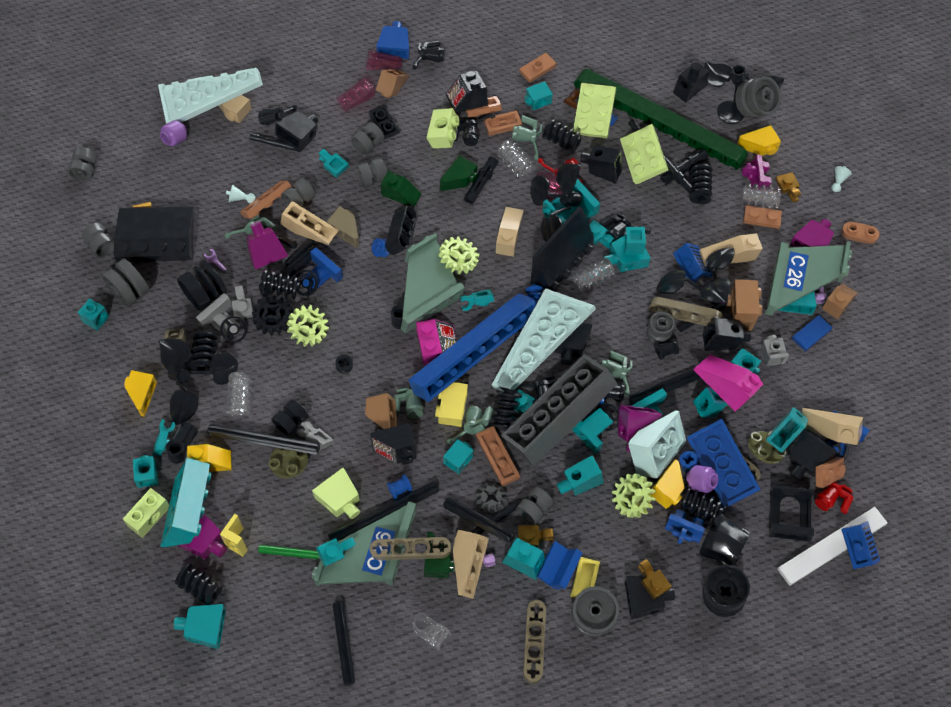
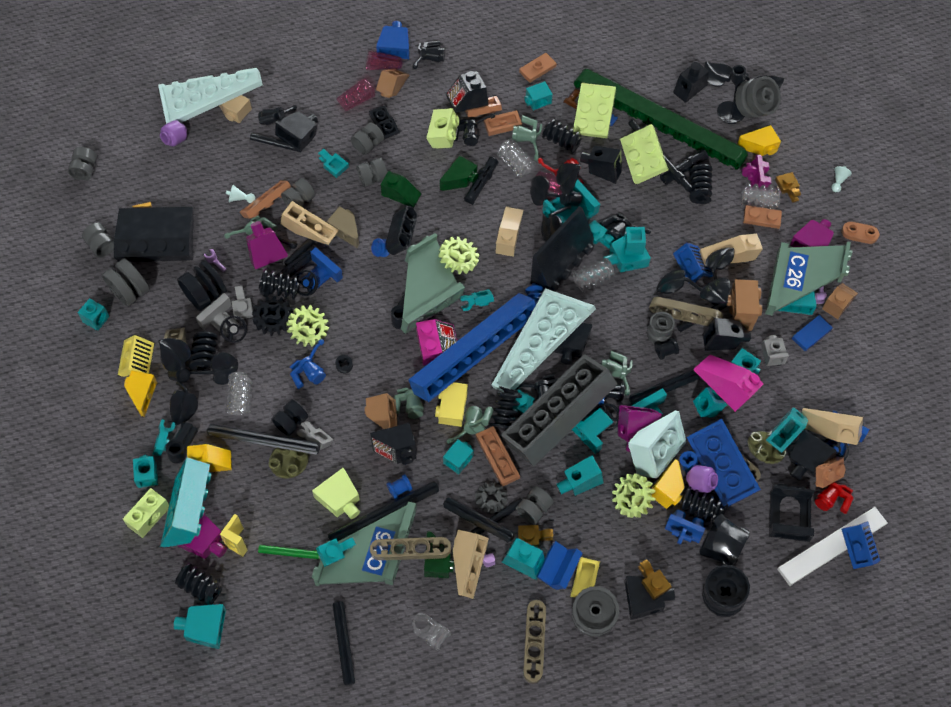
(135, 356): none -> light yellow panel
(313, 372): none -> blue piece

